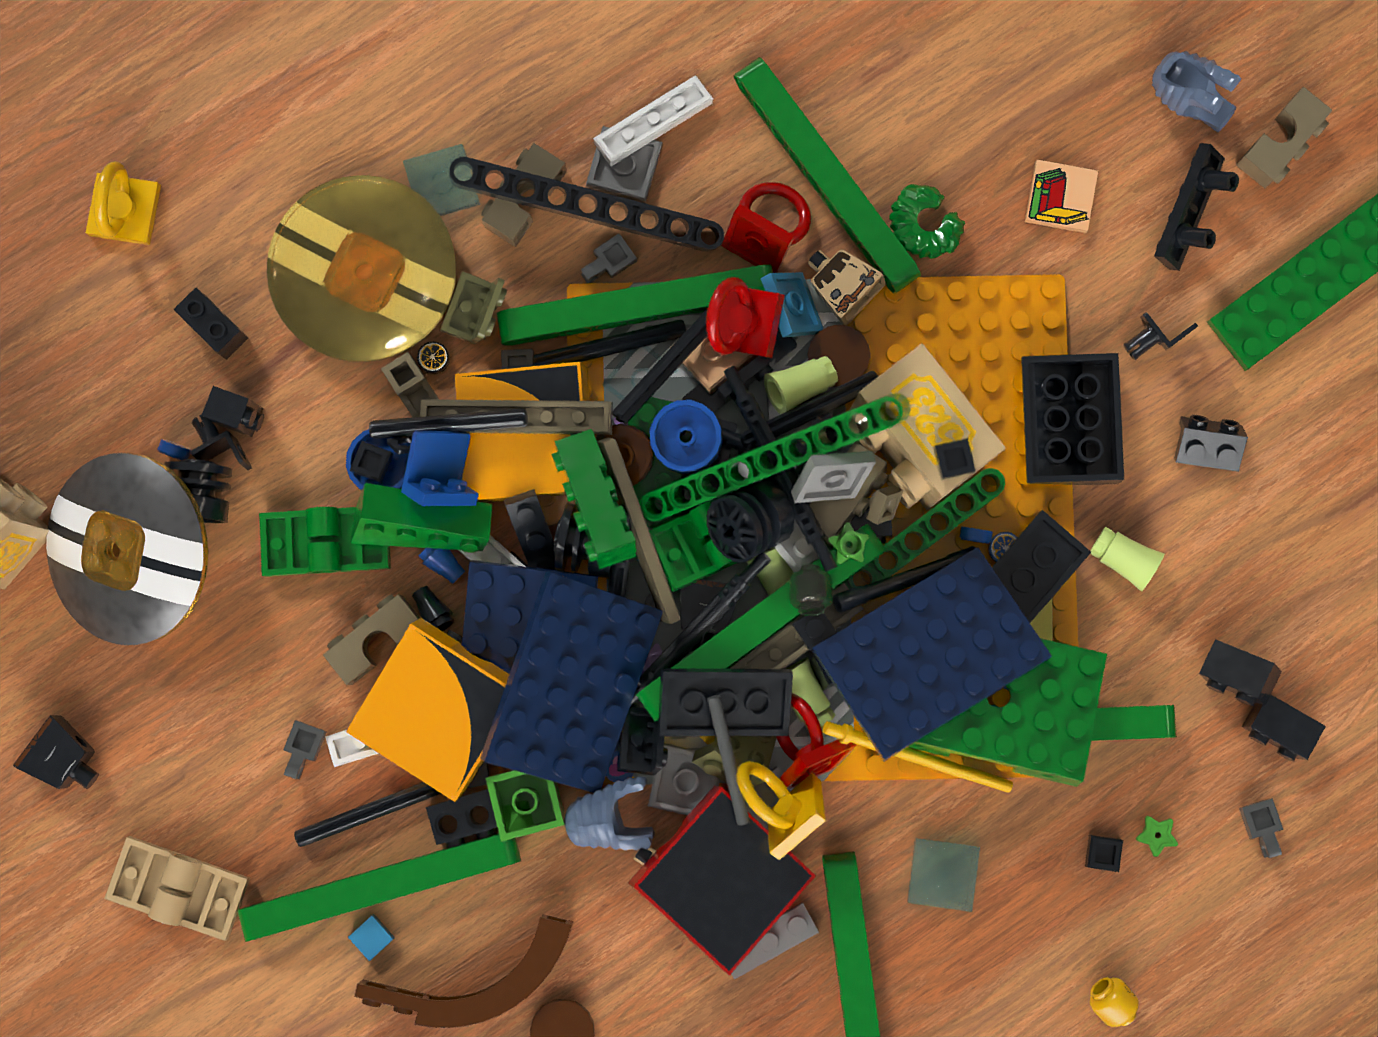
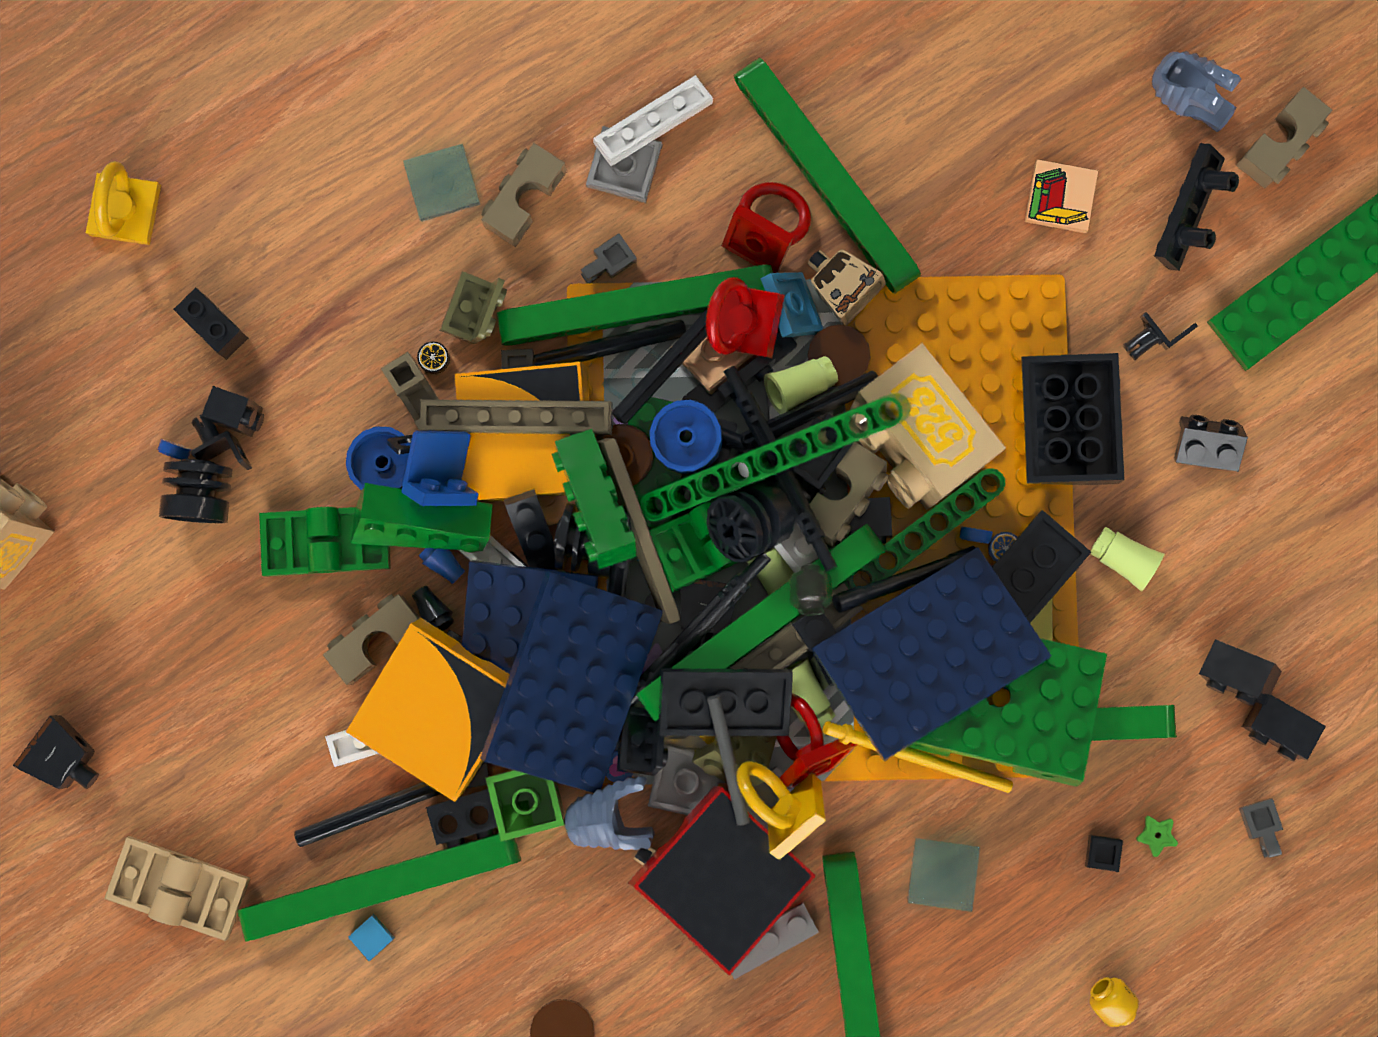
(159, 541): dish -> none
(304, 744): dark grey plate -> none
(351, 225): clear yellow dish -> none
(371, 462): black tile -> none
(452, 422): black axle -> none
(483, 1004): reddish brown arch -> none
(570, 207): black beam -> none
(833, 476): light grey tile -> none
(857, 544): bright green plate -> none
(884, 504): dark tan plate -> none
(909, 233): green piece -> none
(954, 459): black plate -> none

